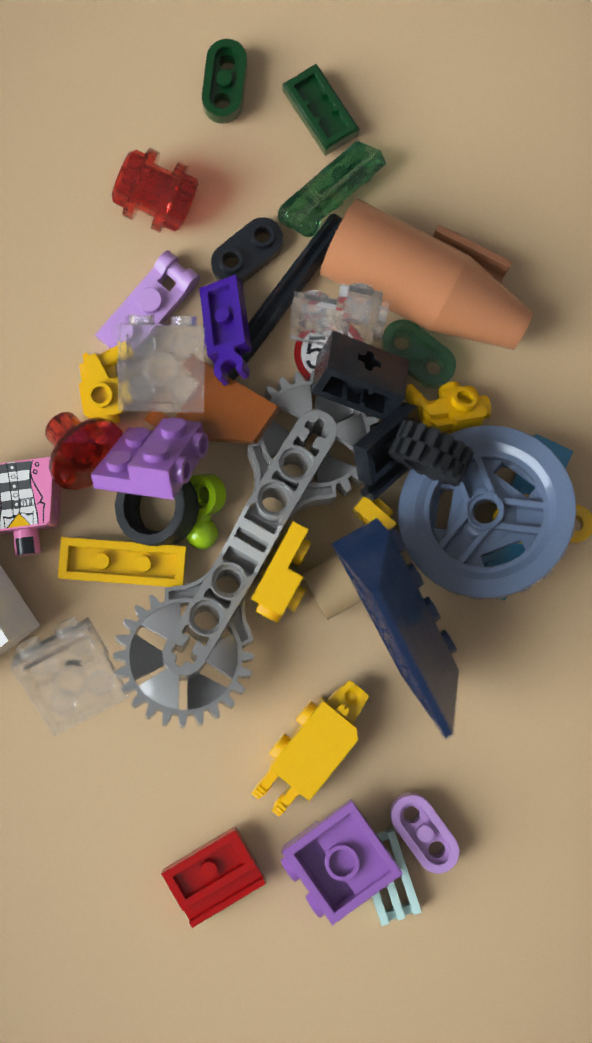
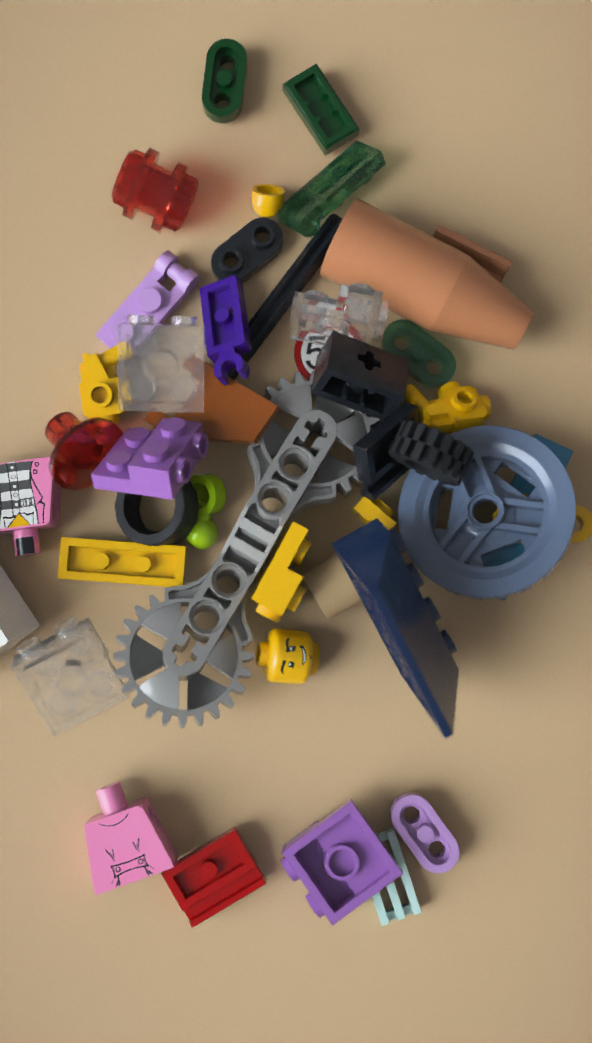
(125, 841): none -> bright pink torso
(267, 199): none -> yellow hinge
(287, 656): none -> yellow head
(315, 746): yellow hinge -> none

